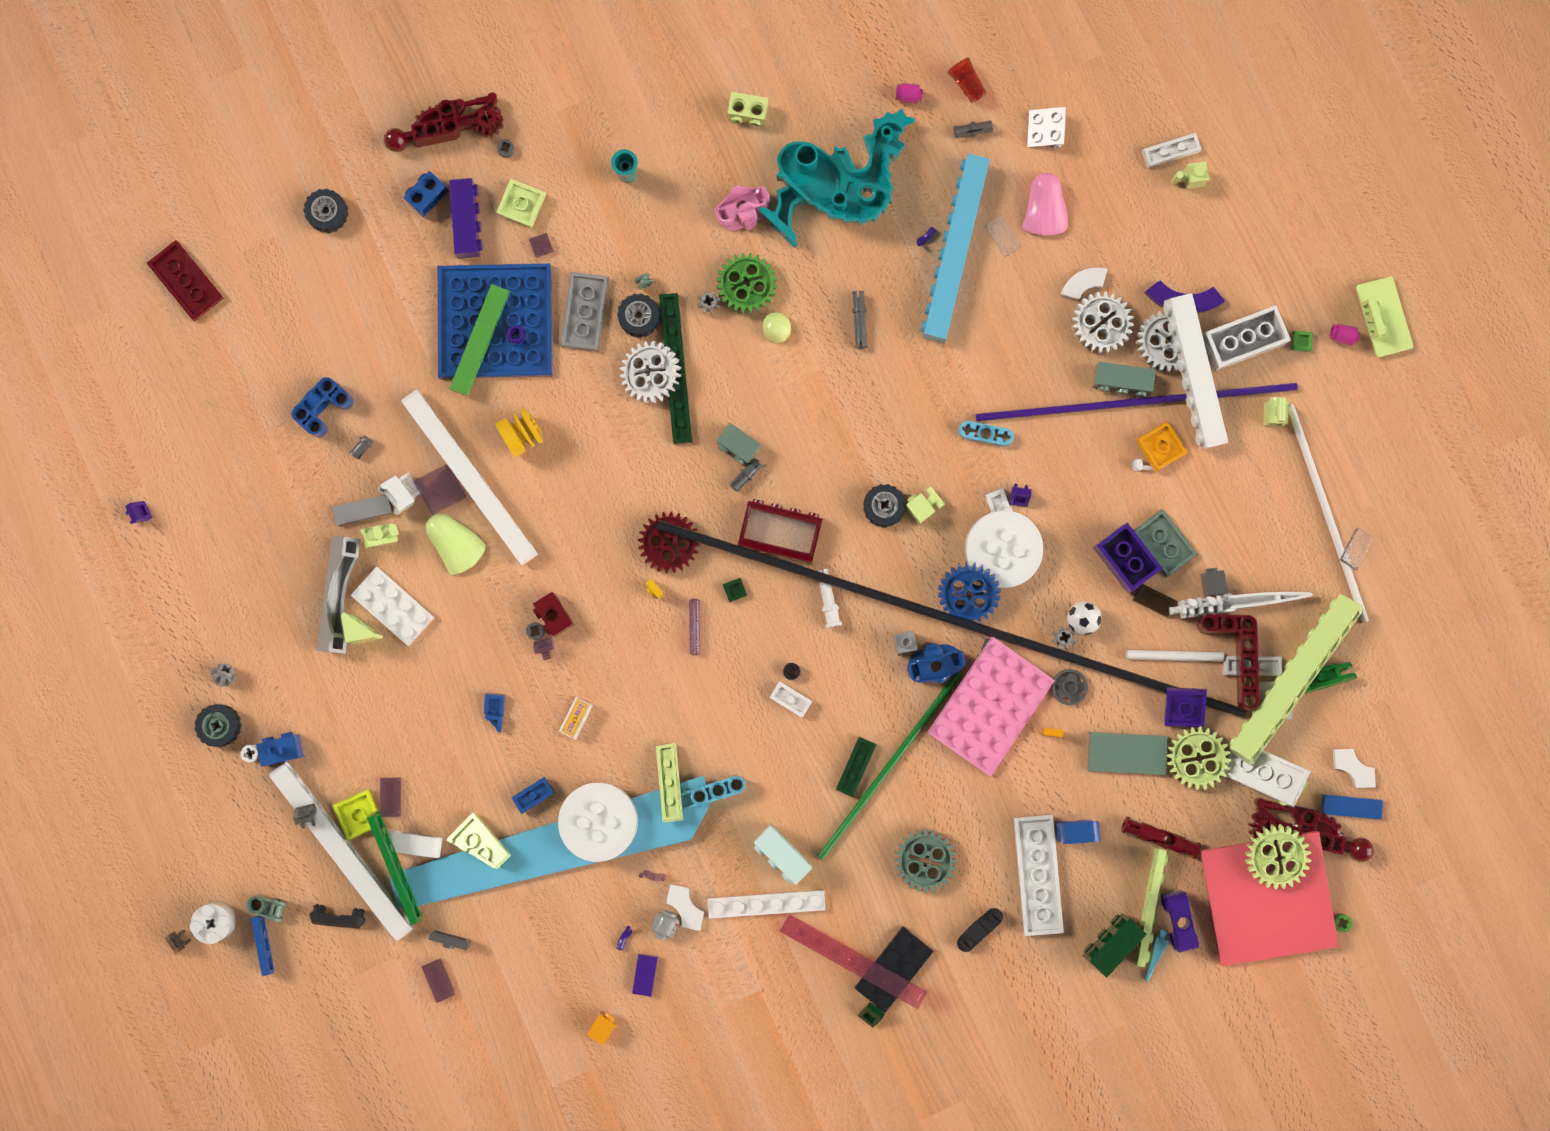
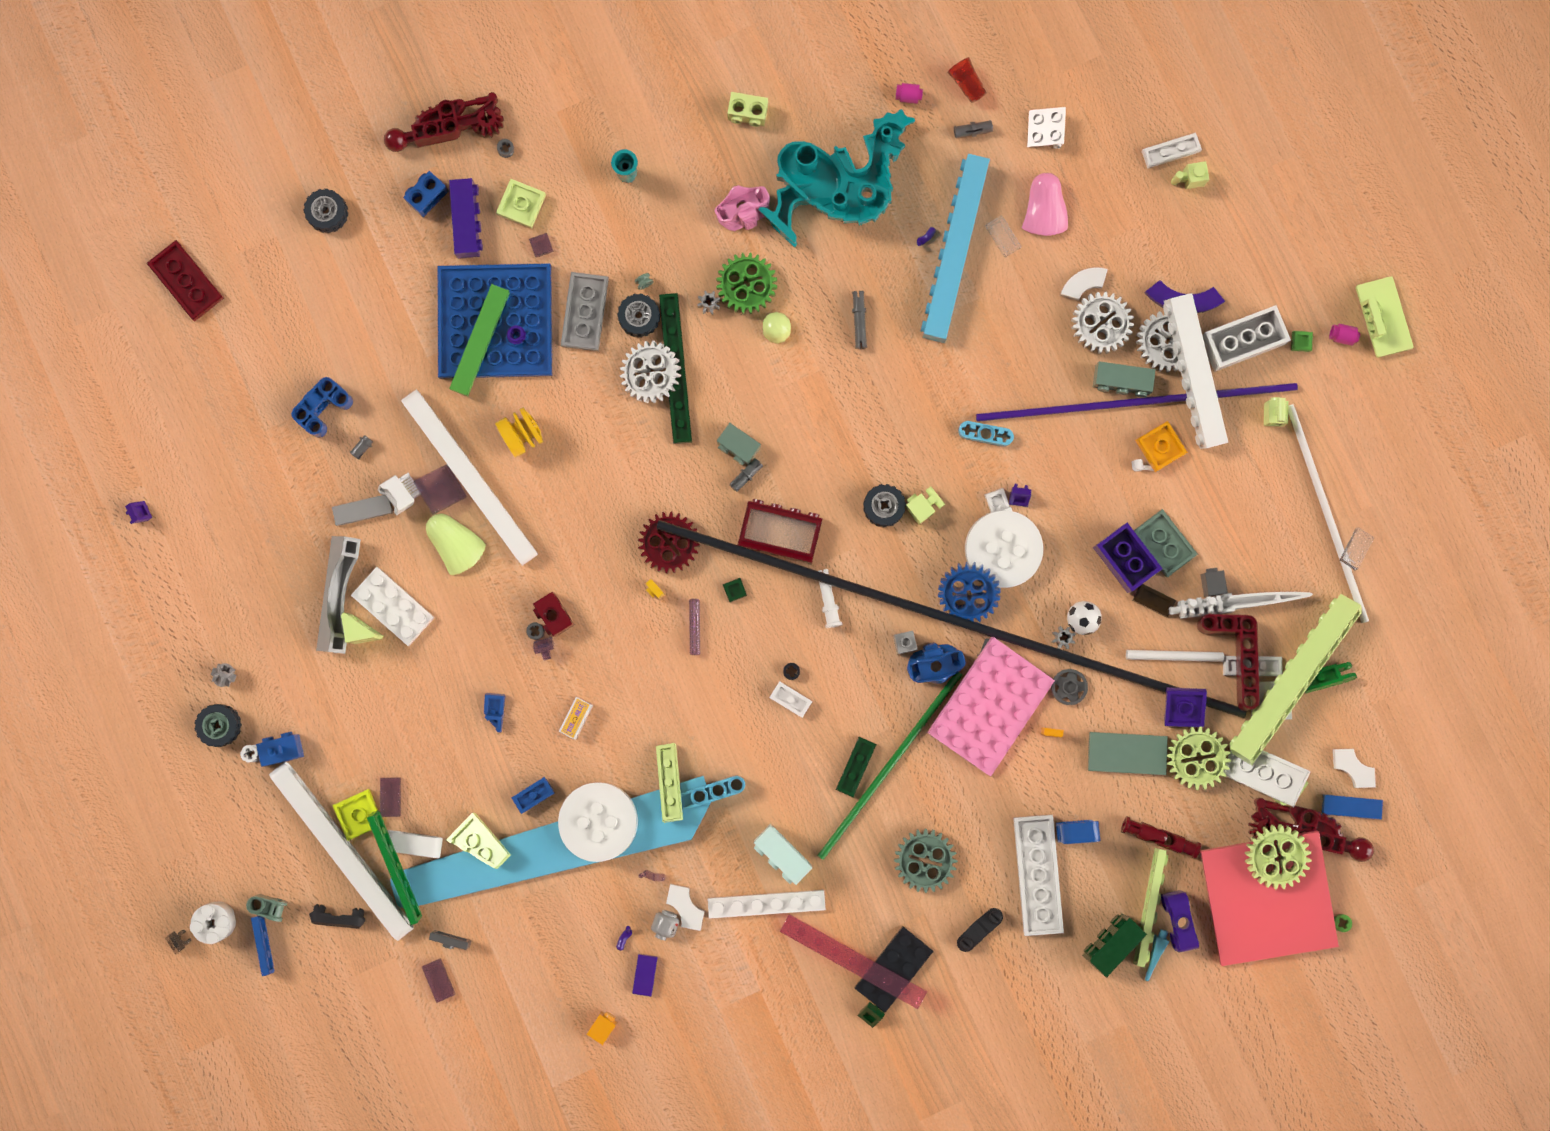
(305, 814): clear smoke tile -> none
(374, 535): yellowish green hips -> none

